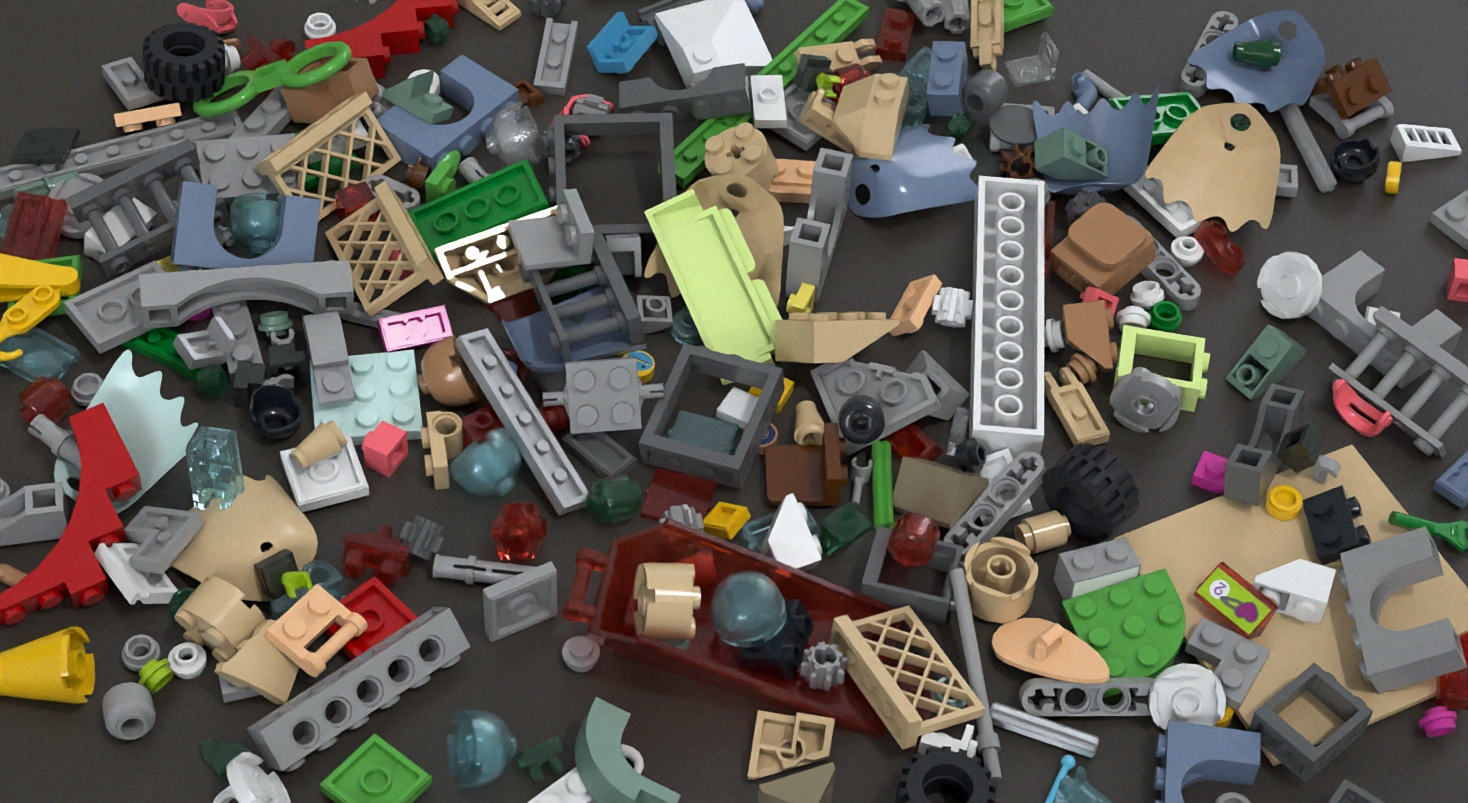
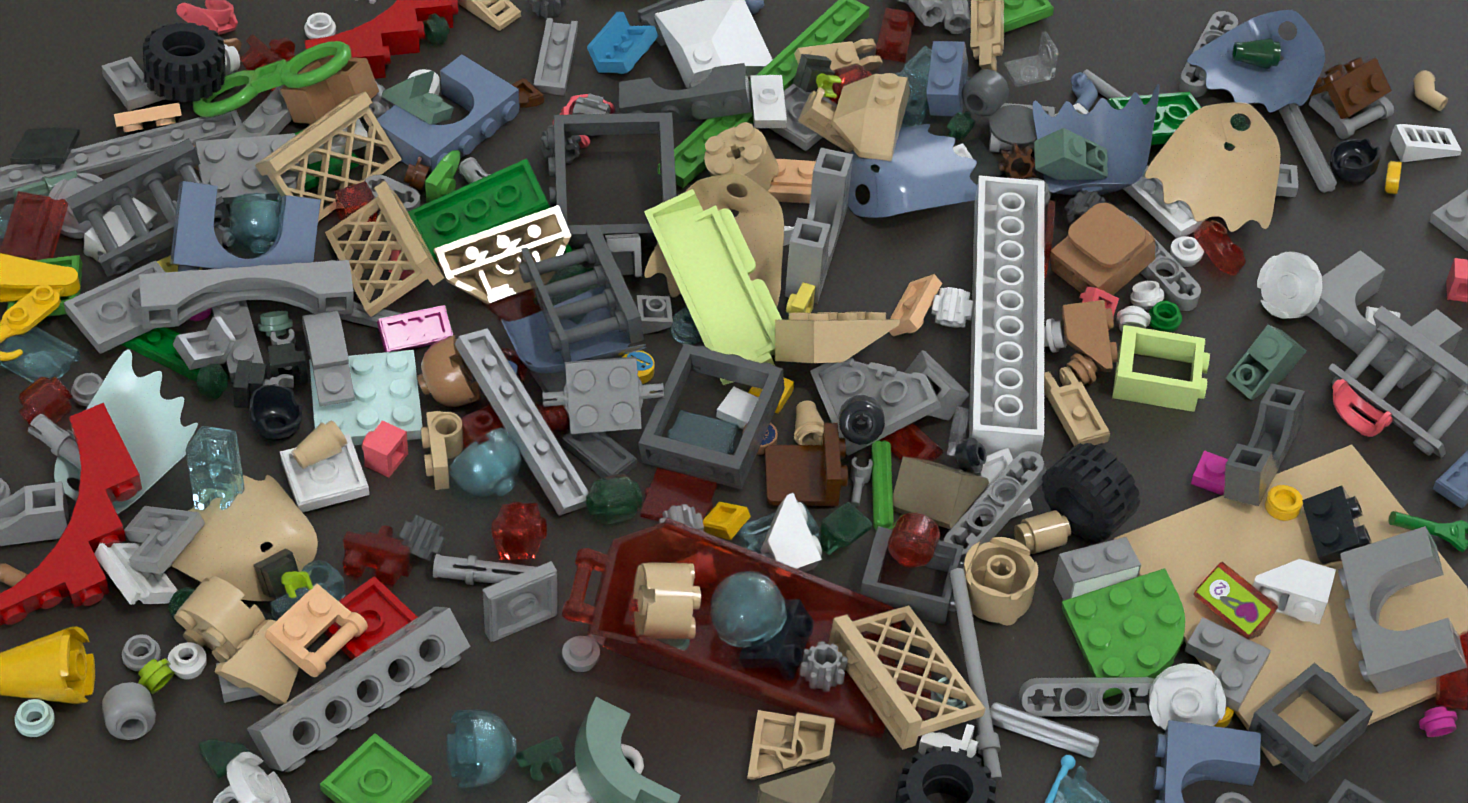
(31, 710): none -> light aqua plate
(514, 135): clear cylinder -> none
(555, 239): light grey bracket -> none
(1049, 651): light nougat shield -> none
(1151, 387): light grey plate -> none
(1302, 450): pearl dark grey piece -> none
(1425, 90): none -> tan arm

